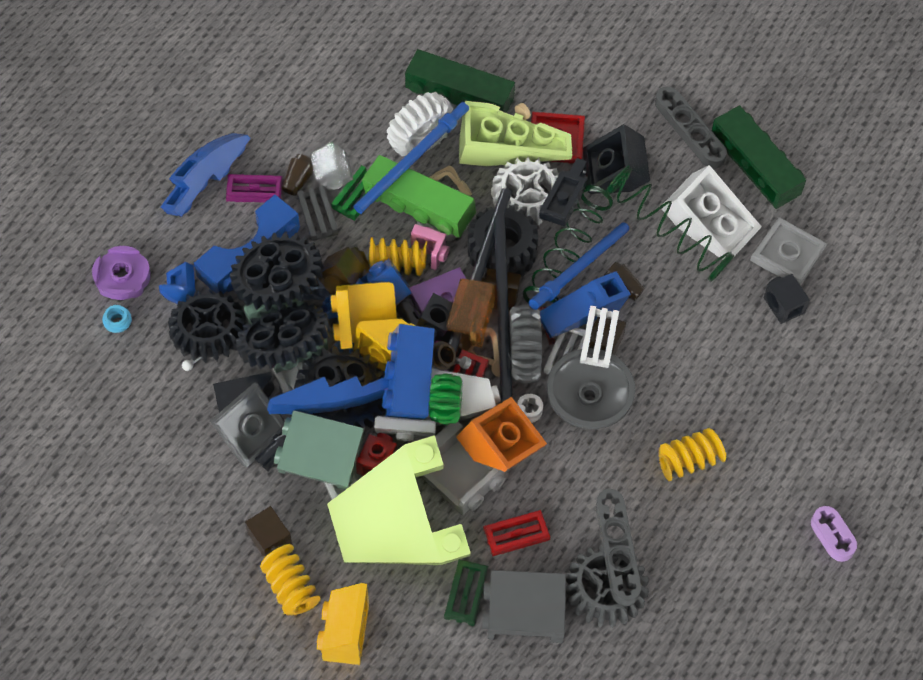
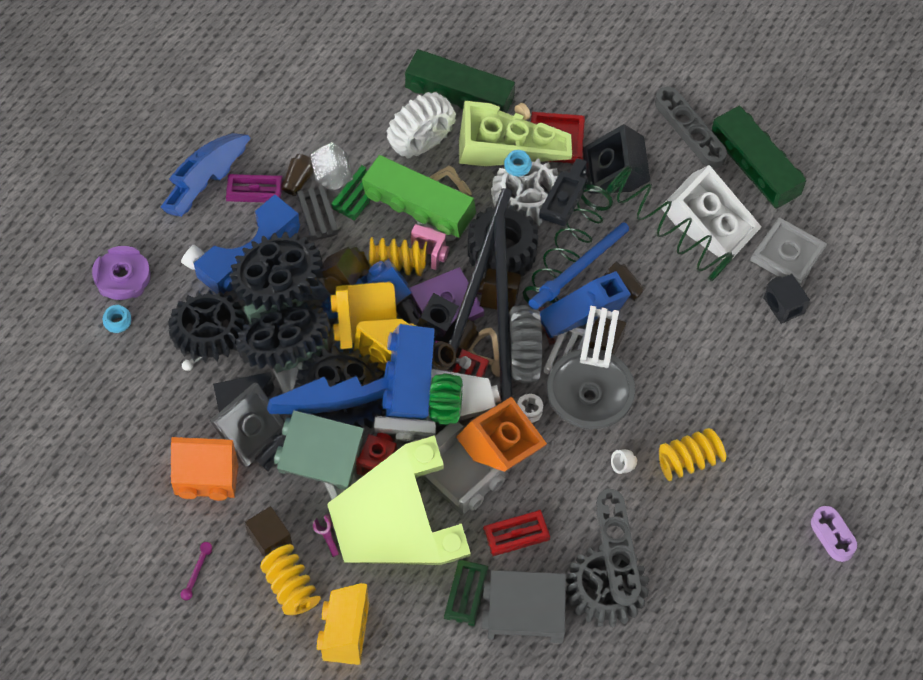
(179, 283): blue plate -> none
(191, 256): none -> white hinge
(203, 468): none -> orange slope
(206, 549): none -> magenta hinge
(326, 532): none -> magenta hand
(445, 124): blue bar -> none
(472, 310): clear orange panel -> none
(518, 157): none -> medium azure plate
(623, 456): none -> white hinge

